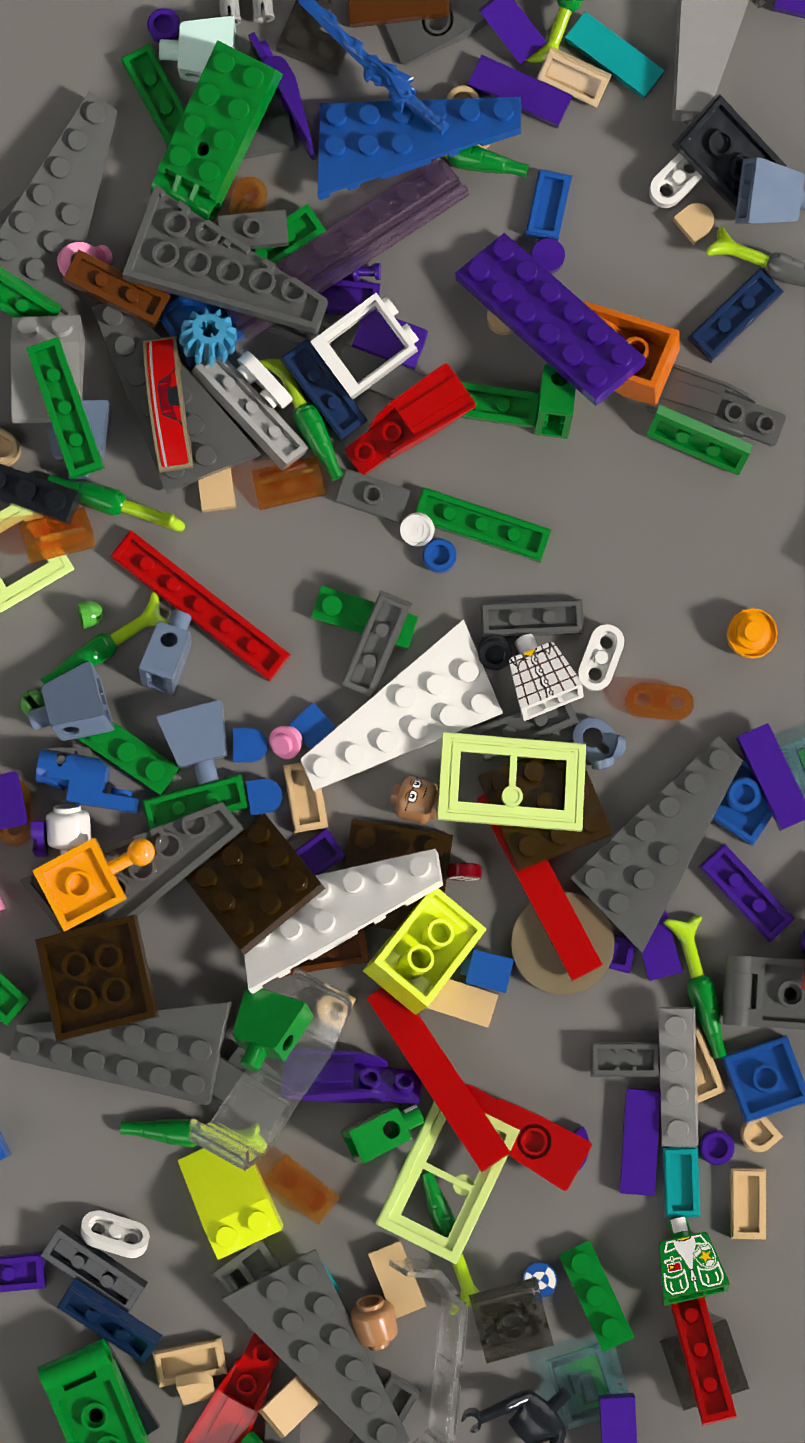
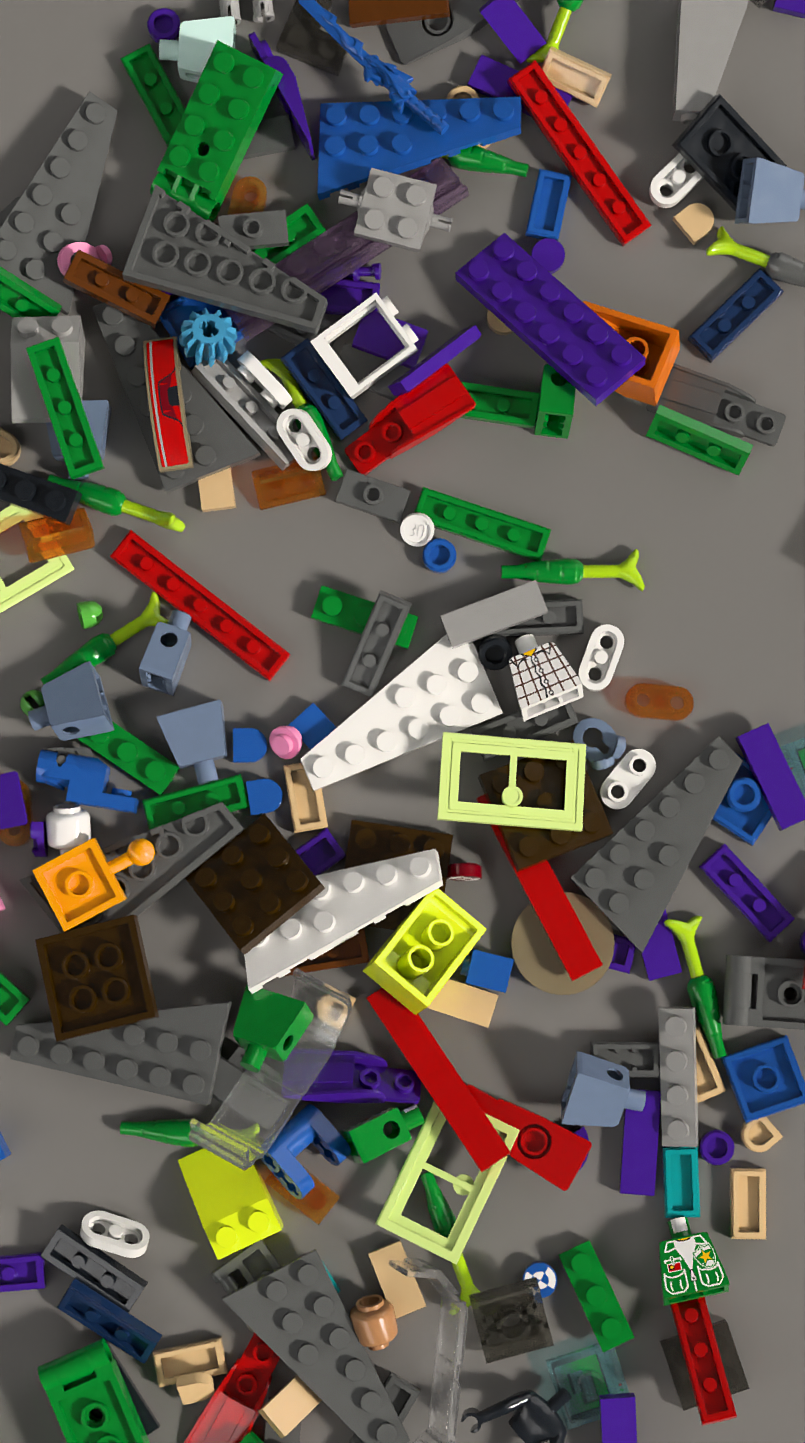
(303, 1129): none -> blue connector
(304, 440): none -> white plate
(395, 210): none -> light grey plate
(415, 799): medium nougat head -> none
(435, 361): none -> dark purple tile
(494, 614): none -> light grey tile
(572, 571): none -> green piece
(579, 153): none -> red tile
(598, 1093): none -> sand blue torso
(614, 55): teal tile -> none
(627, 778): none -> white plate
(752, 633): light orange plate -> none

